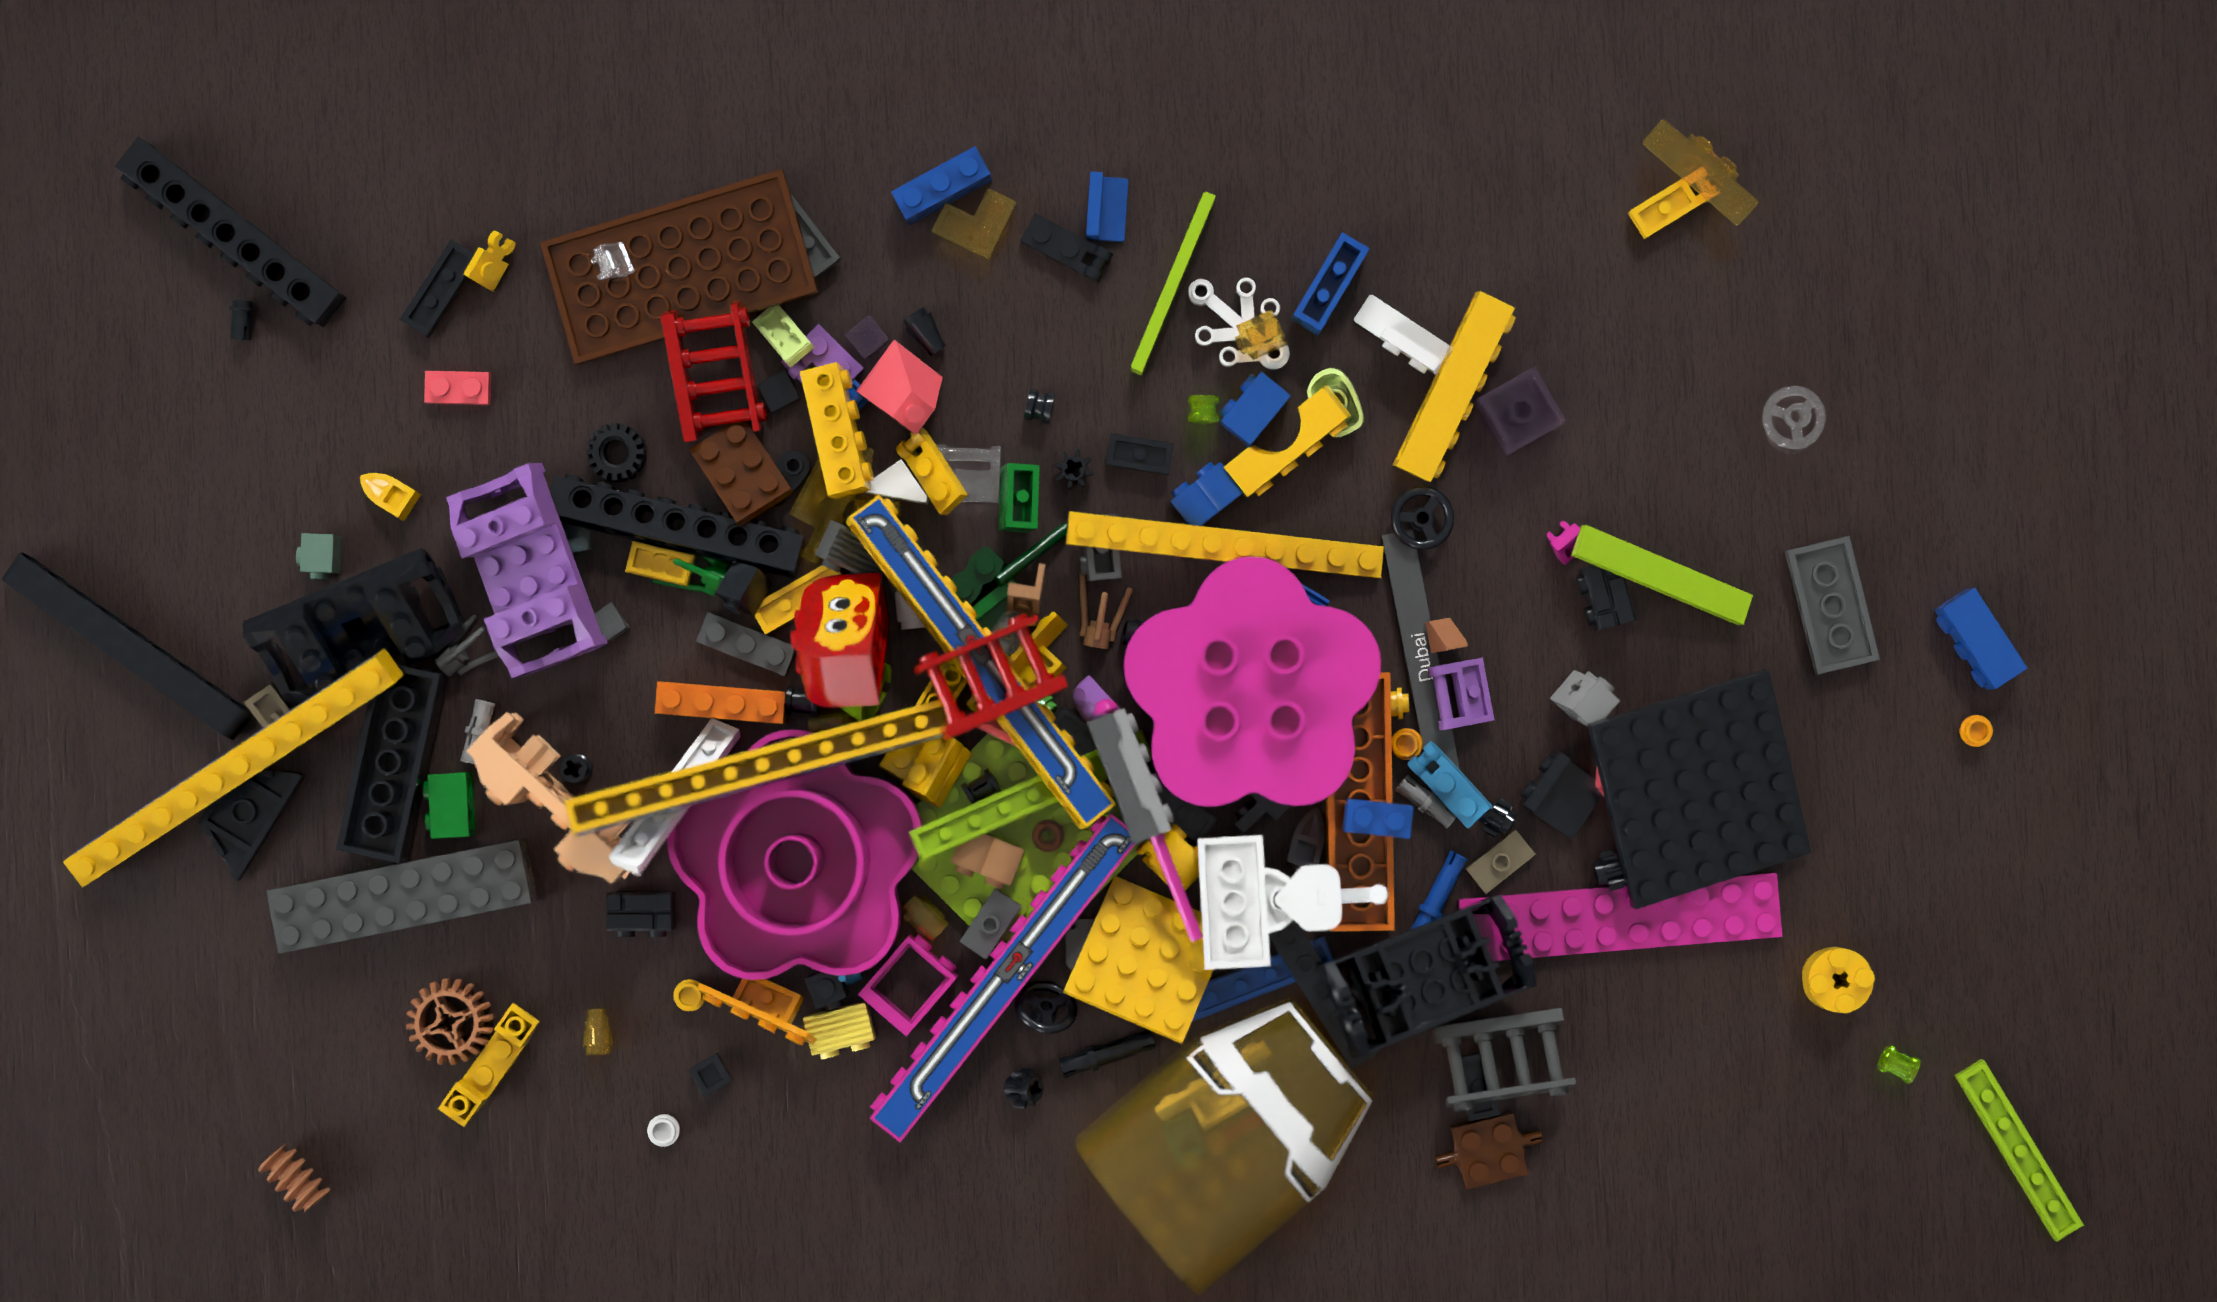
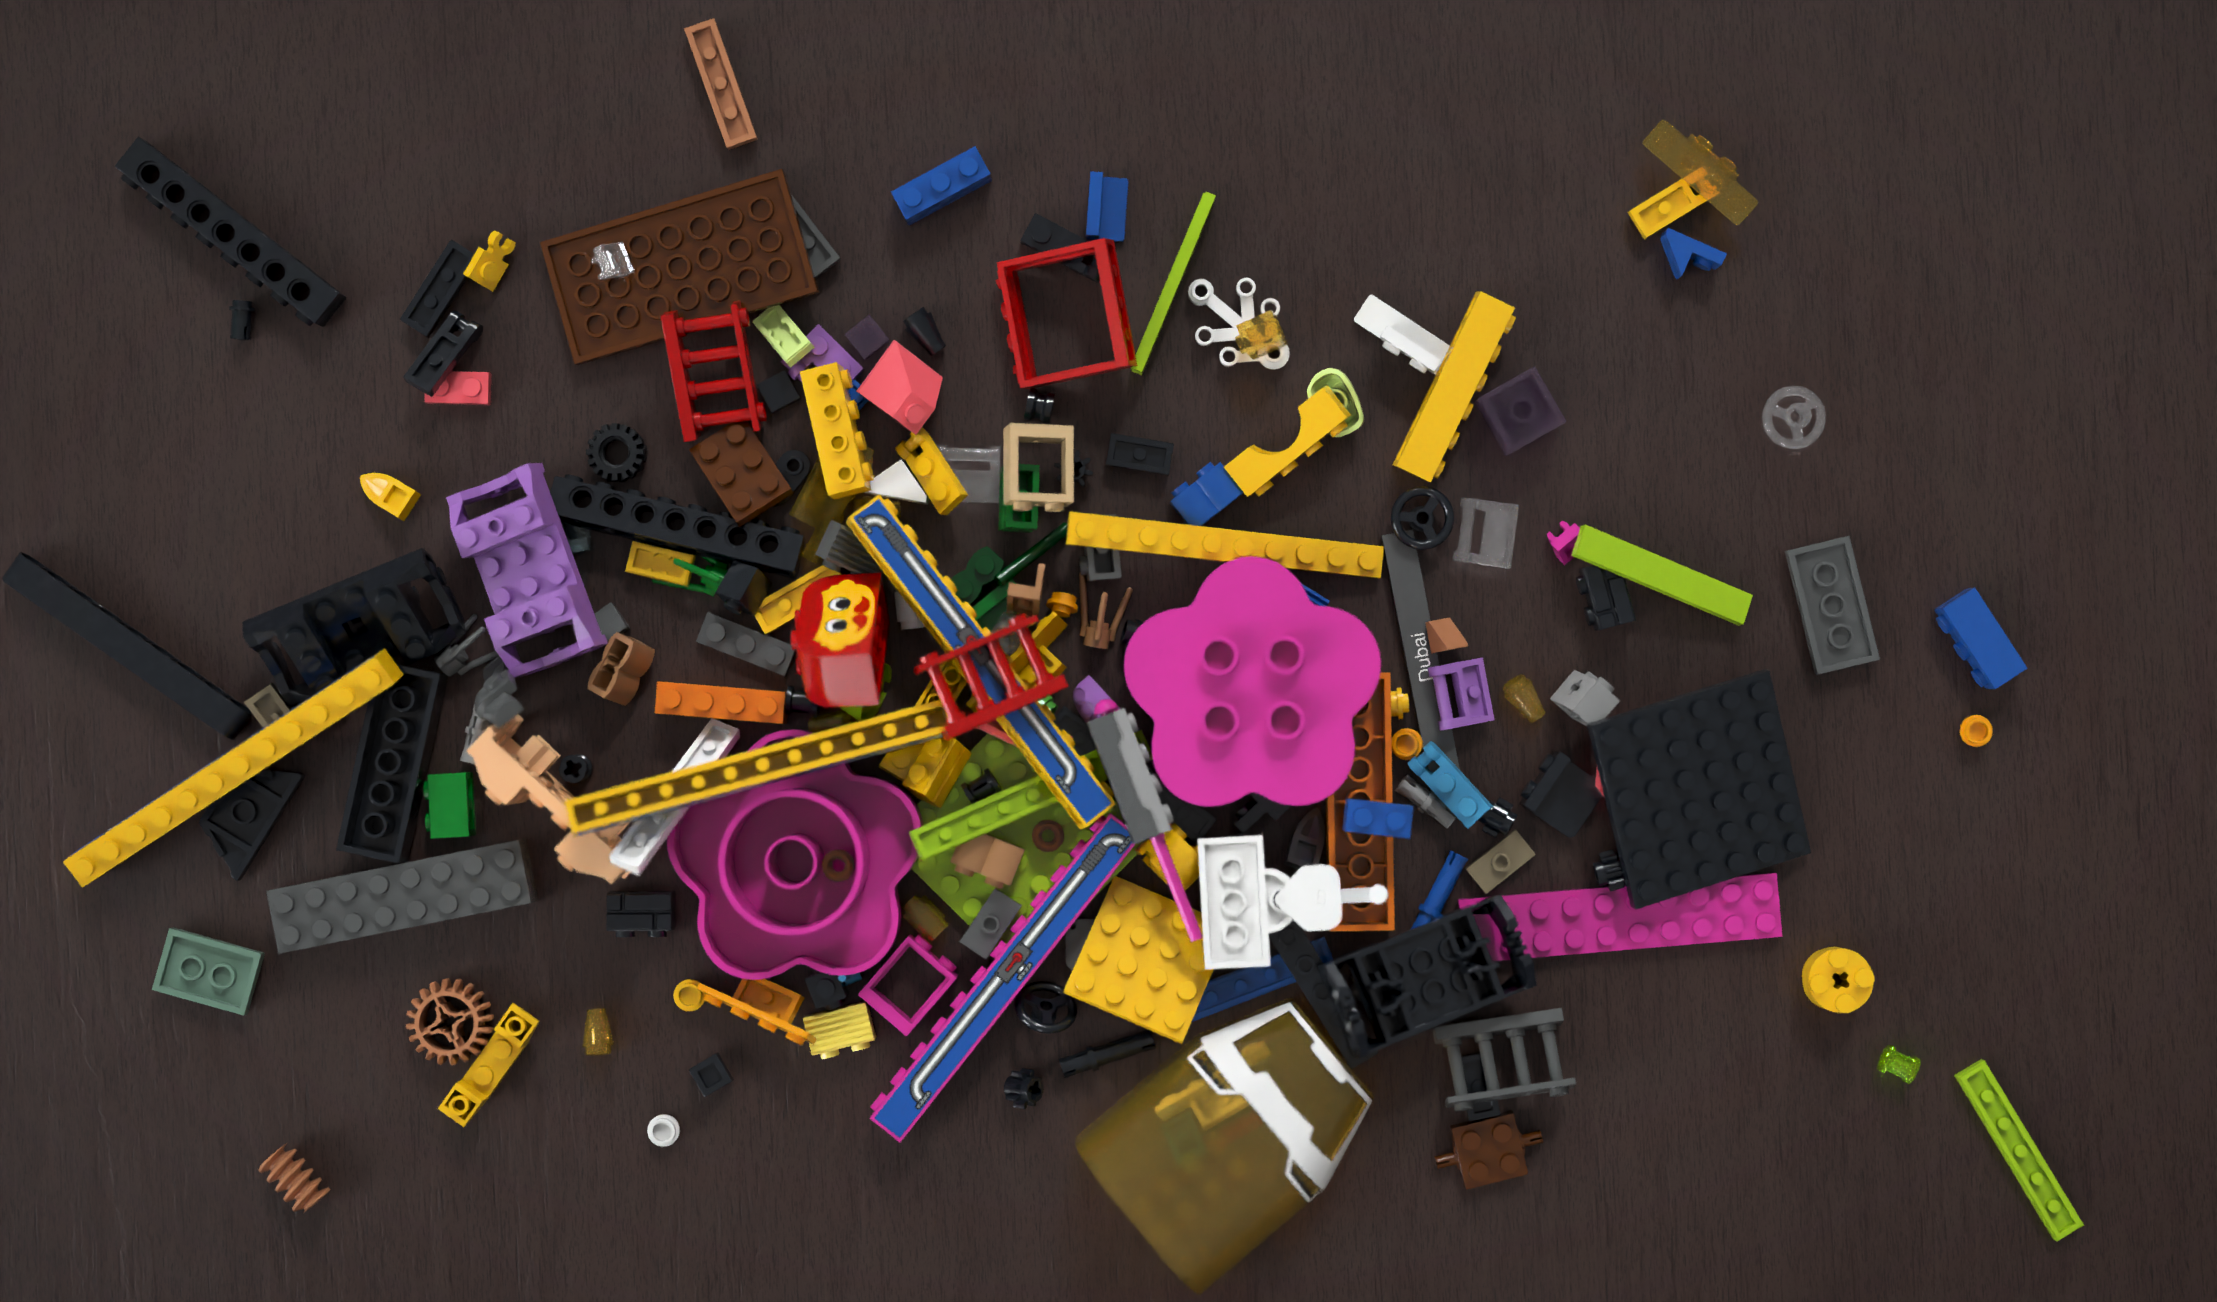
(208, 971): none -> sand green plate
(319, 555): sand green brick -> none
(442, 353): none -> black plate
(494, 699): none -> dark grey plate
(621, 668): none -> medium nougat brick
(721, 84): none -> nougat plate
(830, 872): none -> reddish brown plate
(977, 232): clear yellow plate -> none
(1038, 433): none -> tan window
(1062, 604): none -> light orange plate
(1114, 301): none -> red window
(1203, 409): clear neon green wheel -> none
(1254, 409): blue brick -> none
(1330, 284): blue brick -> none
(1496, 536): none -> clear plate
(1524, 697): none -> clear yellow cone
(1681, 248): none -> blue slope

